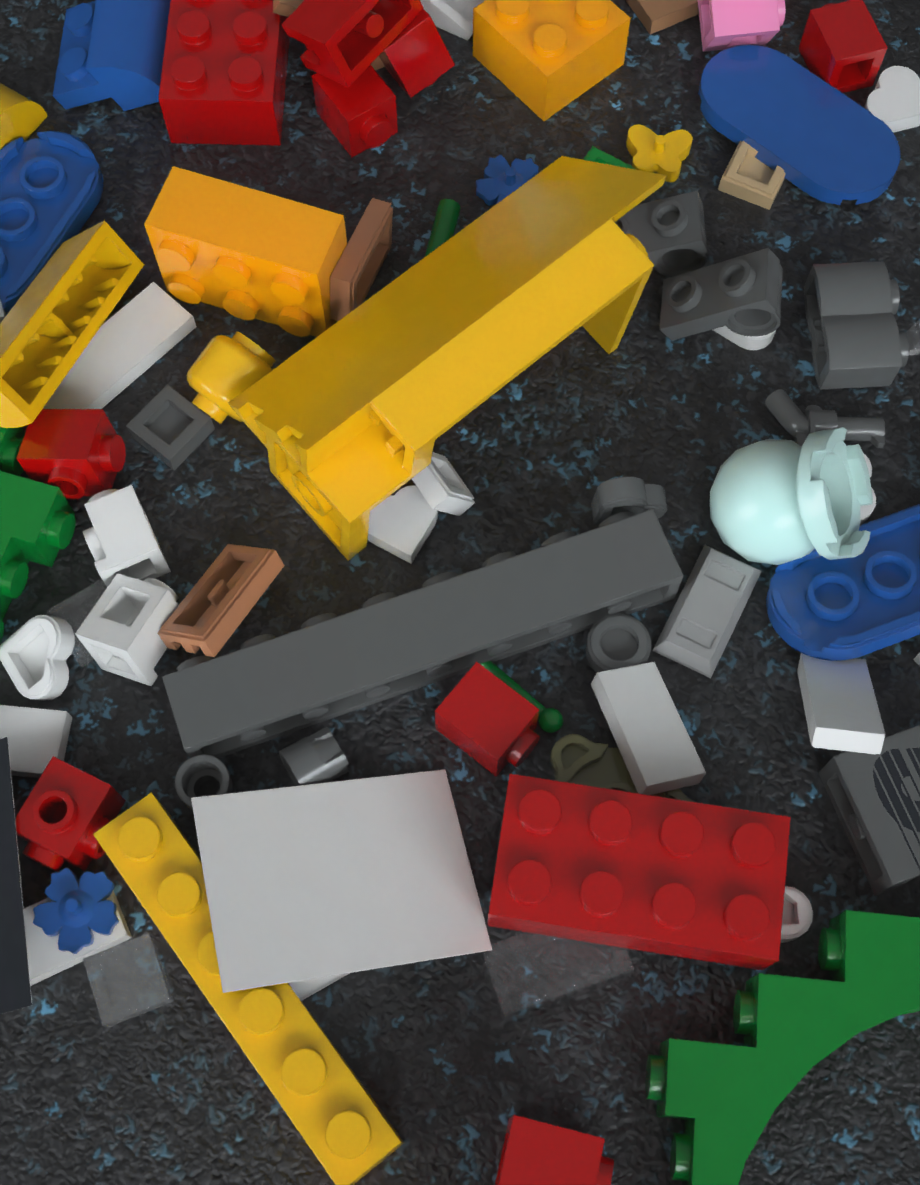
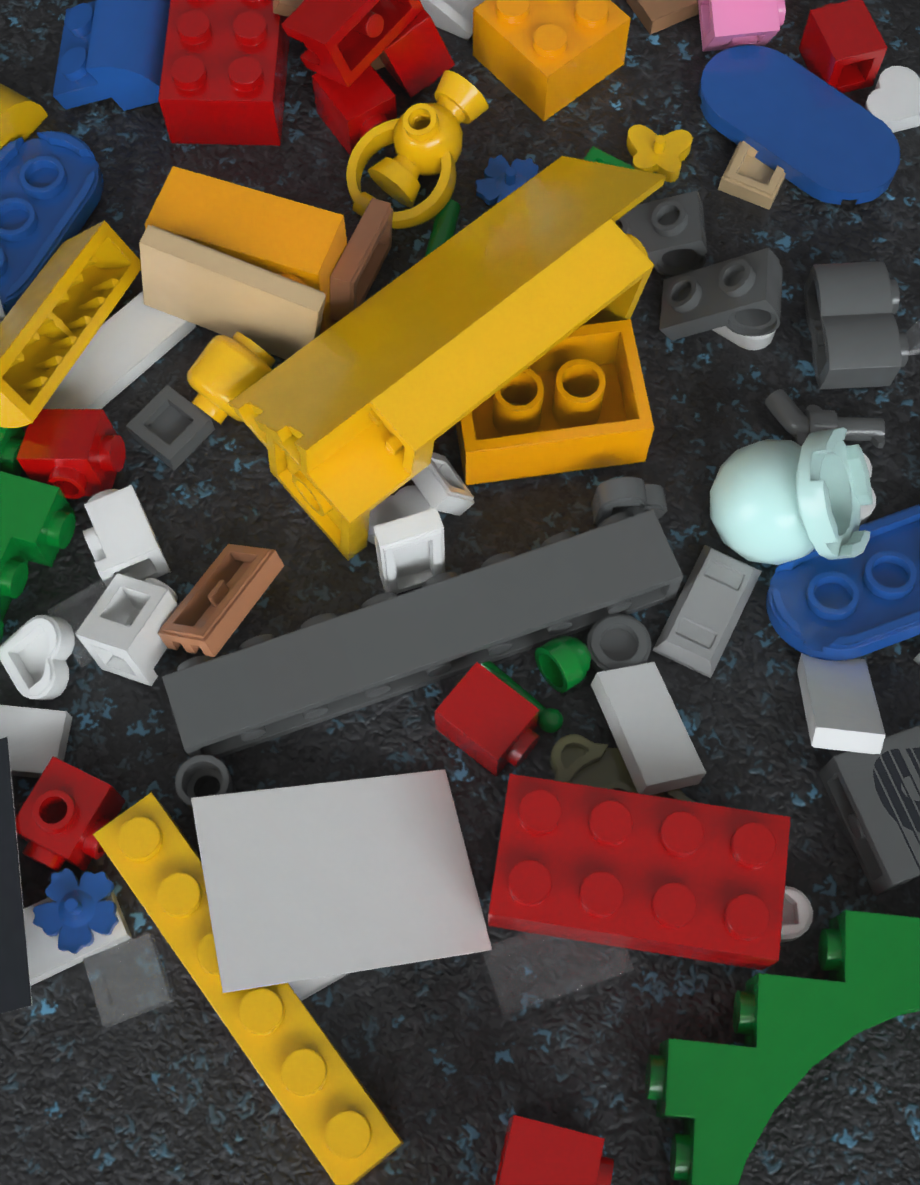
(228, 293): none -> tan tile
(314, 759): dark grey hose -> none
(410, 550): none -> white tile
(426, 144): none -> yellow piece
(563, 662): none -> green hinge
(564, 413): none -> light orange brick

